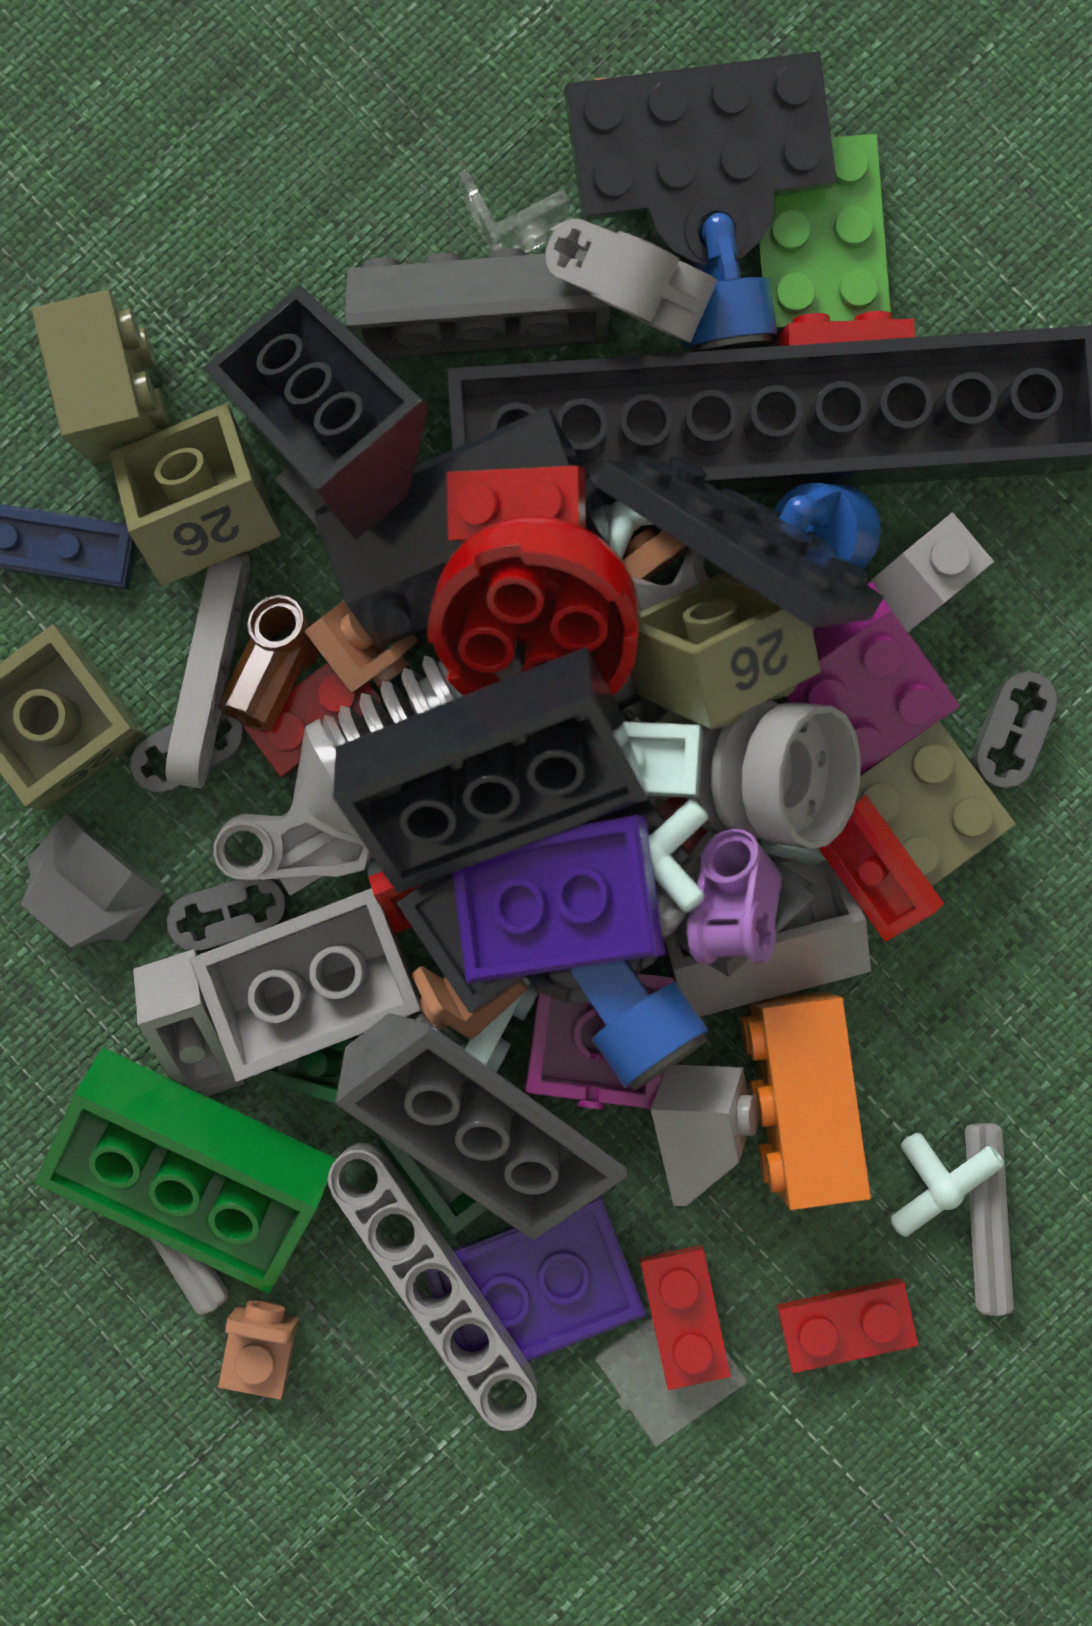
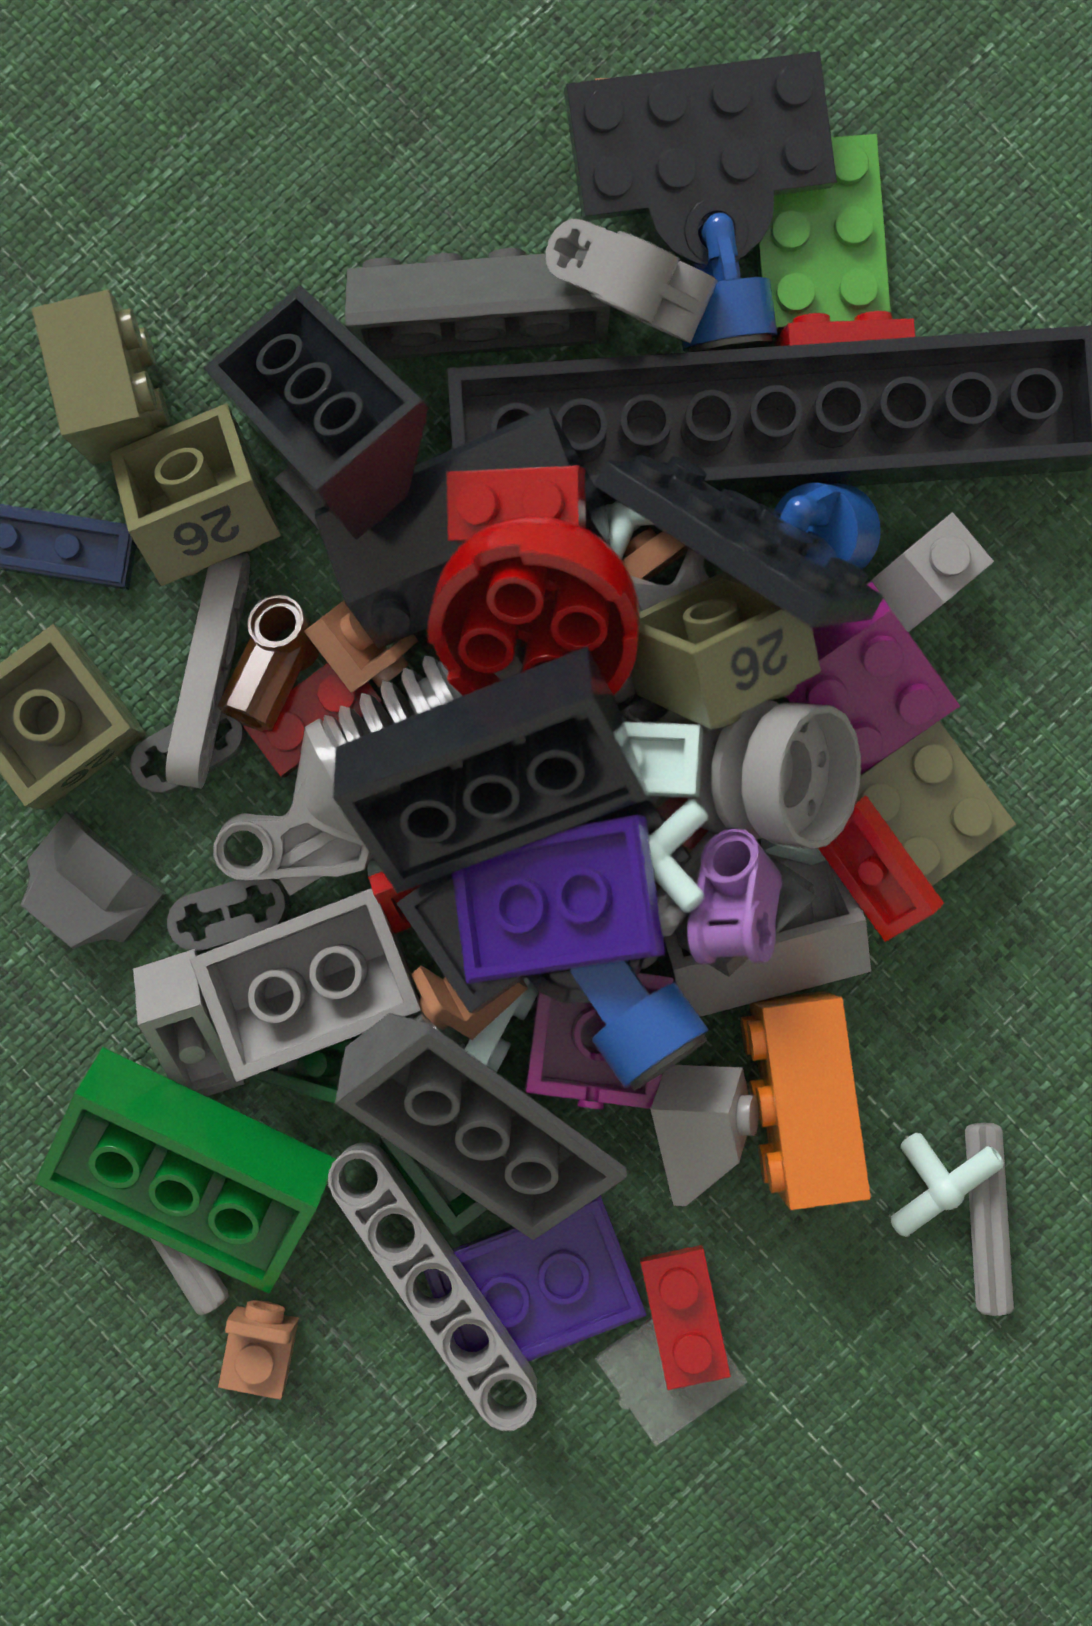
(523, 230): clear bracket -> none
(847, 1325): red plate -> none
(1028, 736): dark grey beam -> none

